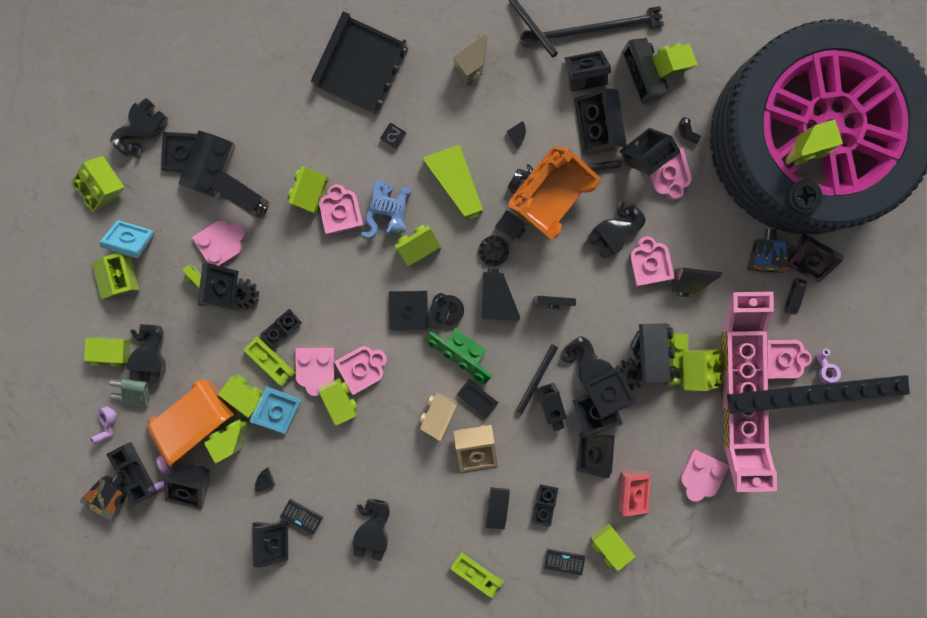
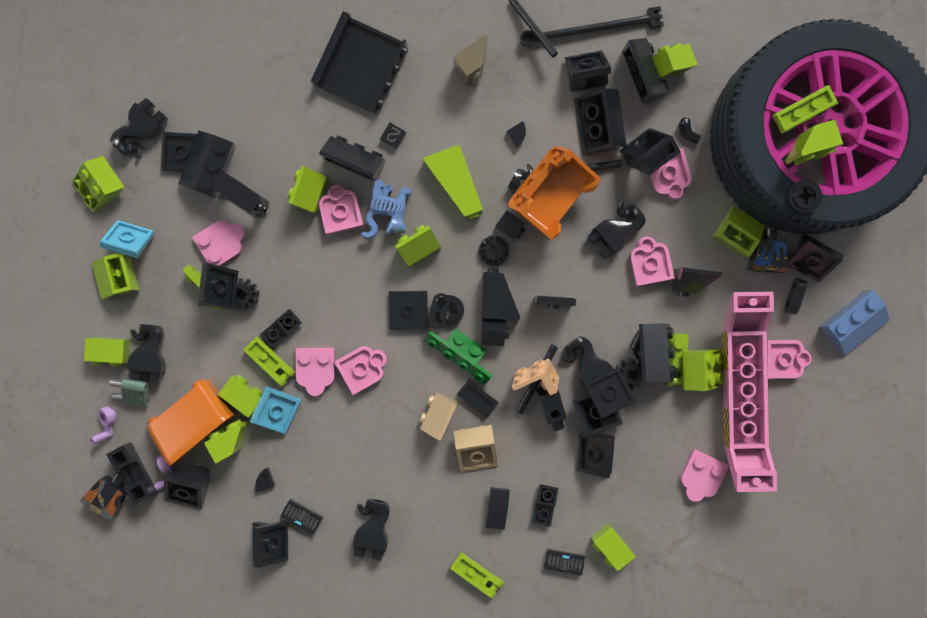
(338, 402): lime brick -> none
(353, 157): none -> black slope
(494, 332): none -> black brick
(541, 370): none -> light nougat bracket
(634, 493): coral slope -> none
(739, 232): none -> lime slope
(805, 109): none -> lime tile
(817, 394): black plate -> none
(826, 367): lavender plate -> none
(856, 321): none -> medium blue slope

